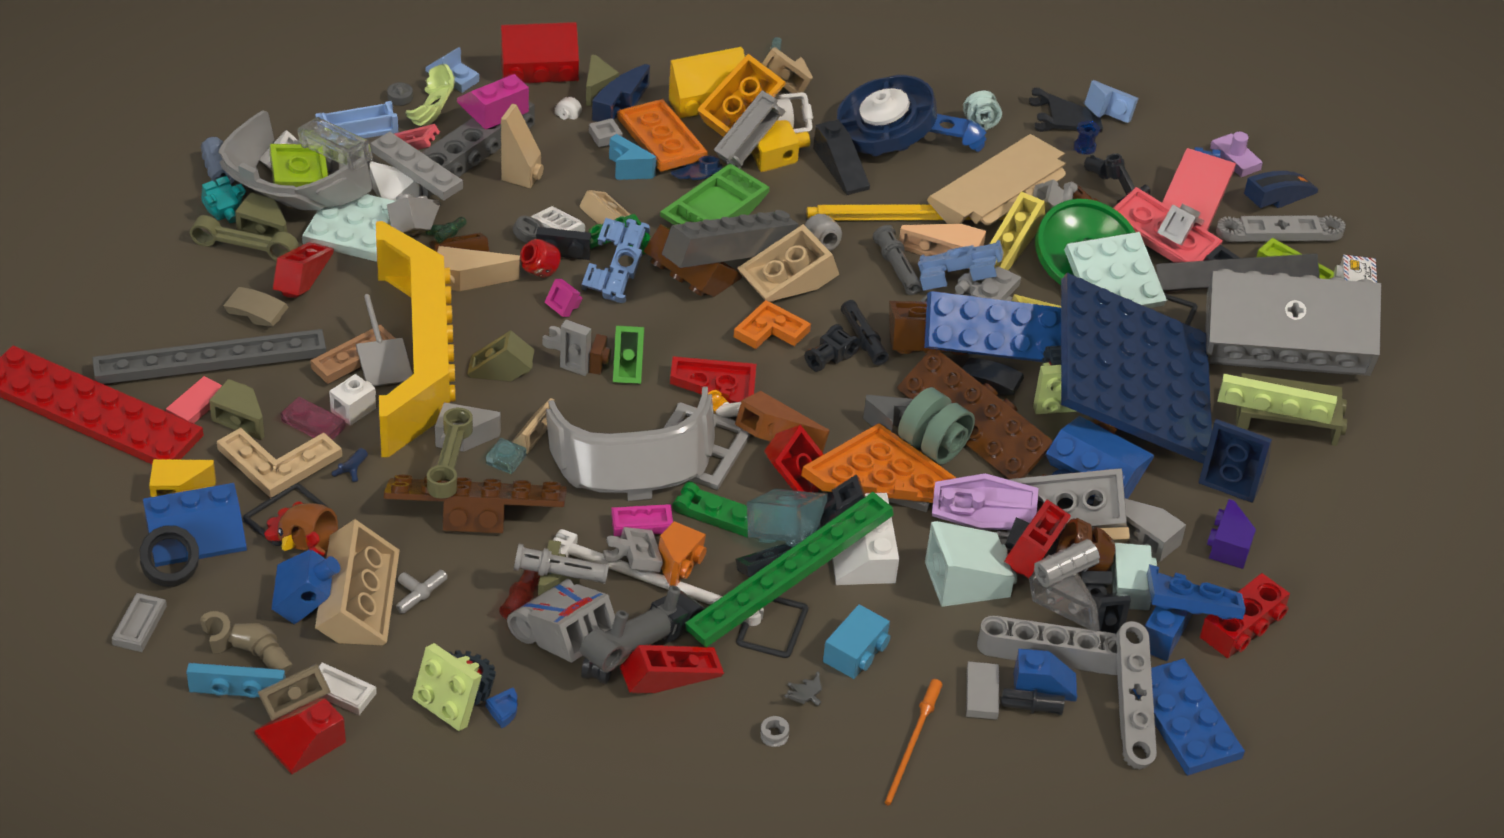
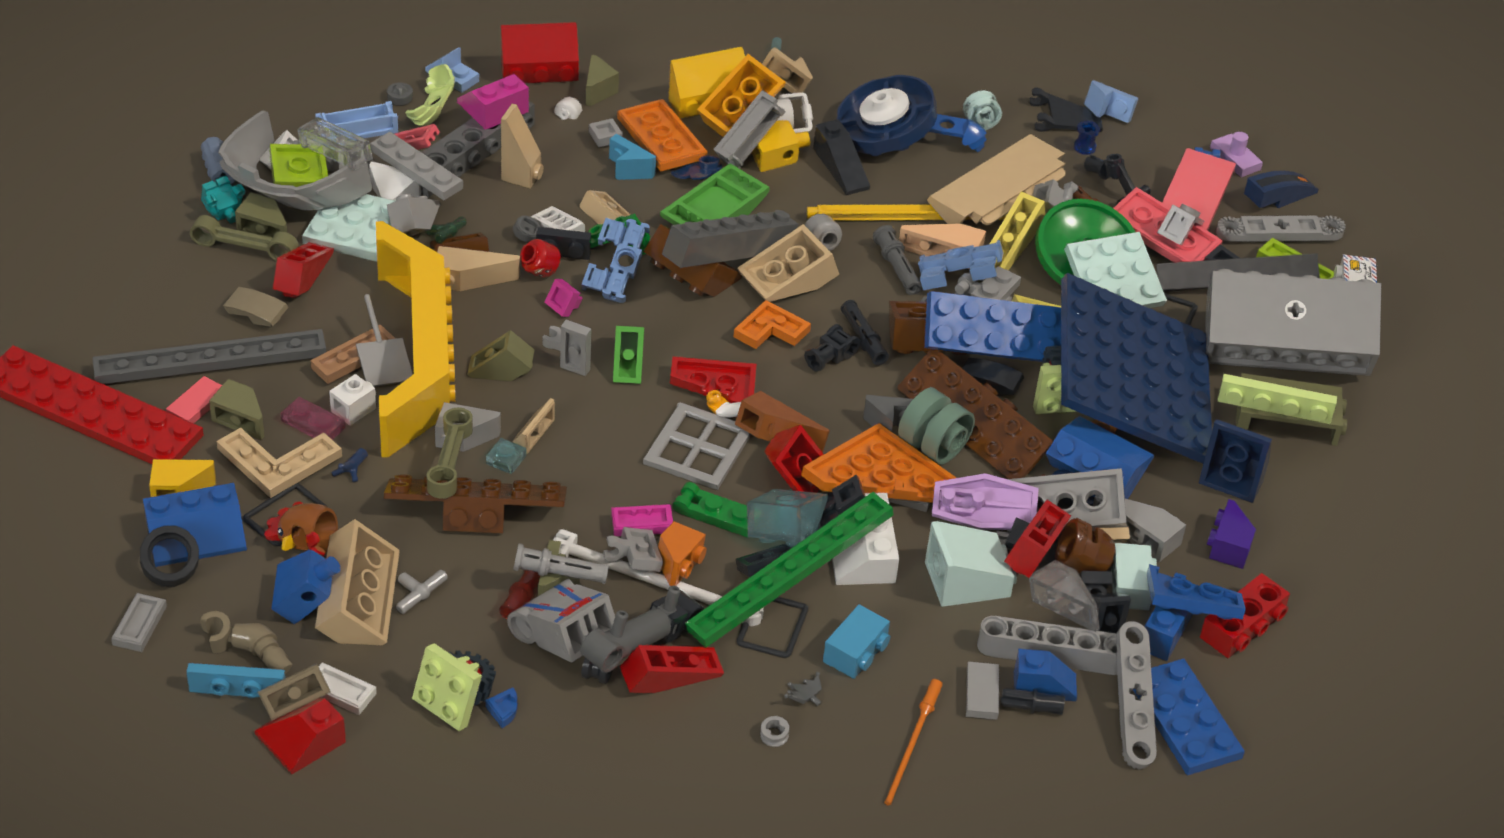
(599, 354): reddish brown plate -> none
(621, 93): dark blue slope -> none
(633, 460): light grey piece -> none
(1066, 563): light grey axle -> none

